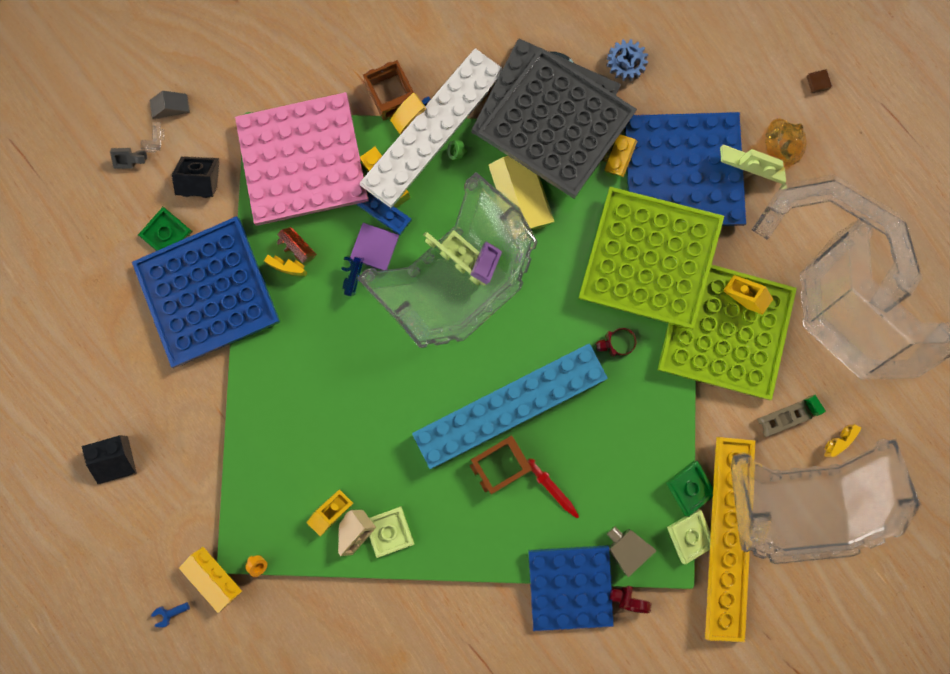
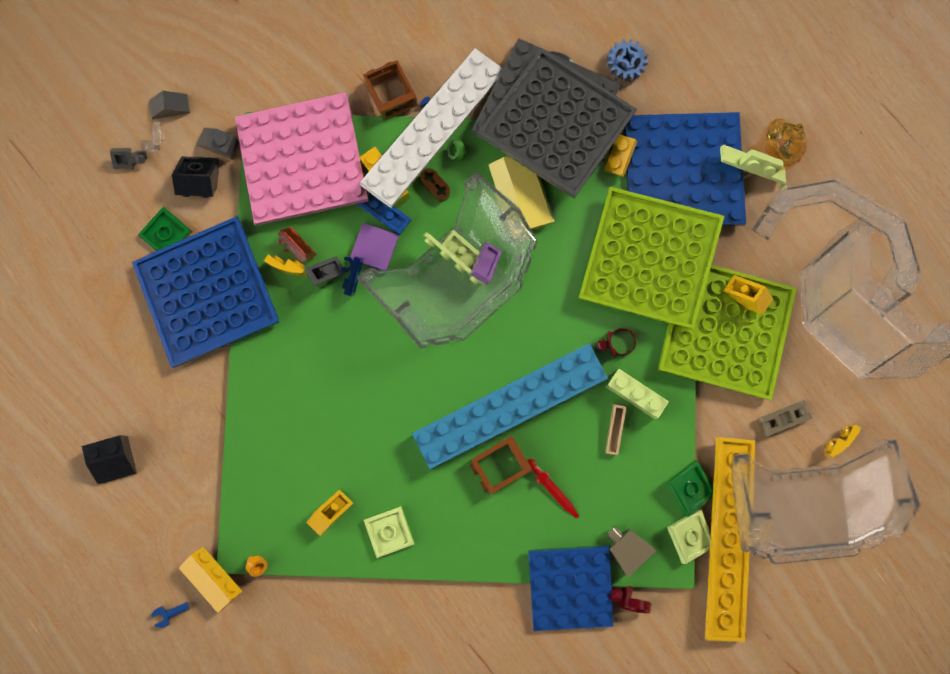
(218, 142): none -> dark grey slope
(325, 271): none -> dark grey slope
(354, 531): tan slope -> none
(407, 112): yellow slope -> none
(432, 187): none -> reddish brown beam
(615, 429): none -> tan piece
(637, 394): none -> yellowish green brick
(814, 405): green tile -> none
(819, 81): reddish brown tile -> none

